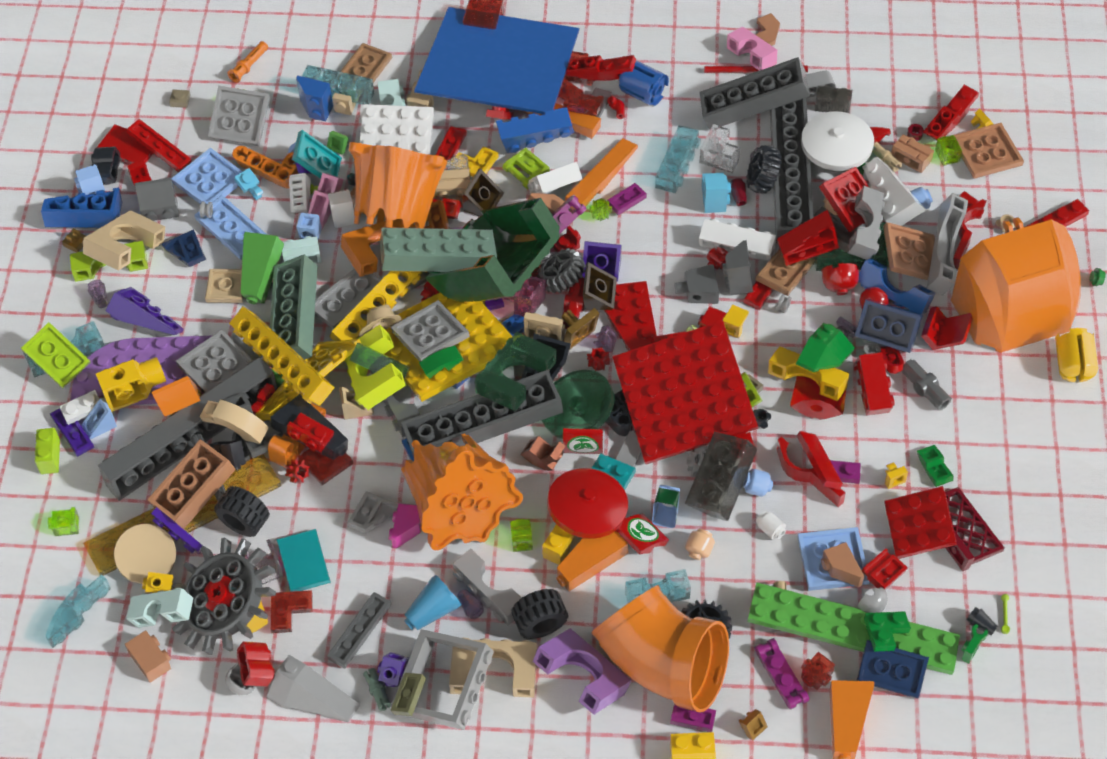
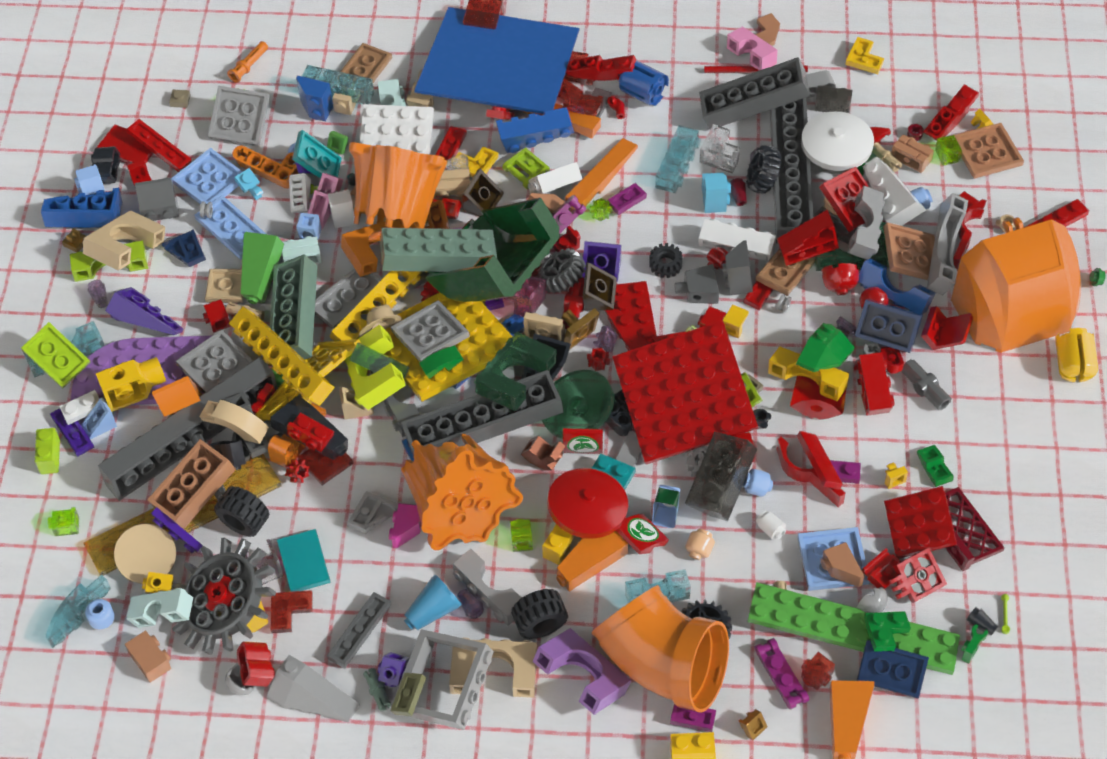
(99, 614): none -> light blue head
(216, 315): none -> red brick
(233, 309): none -> tan pin
(665, 268): none -> black tyre
(861, 59): none -> yellow plate
(917, 576): none -> piece

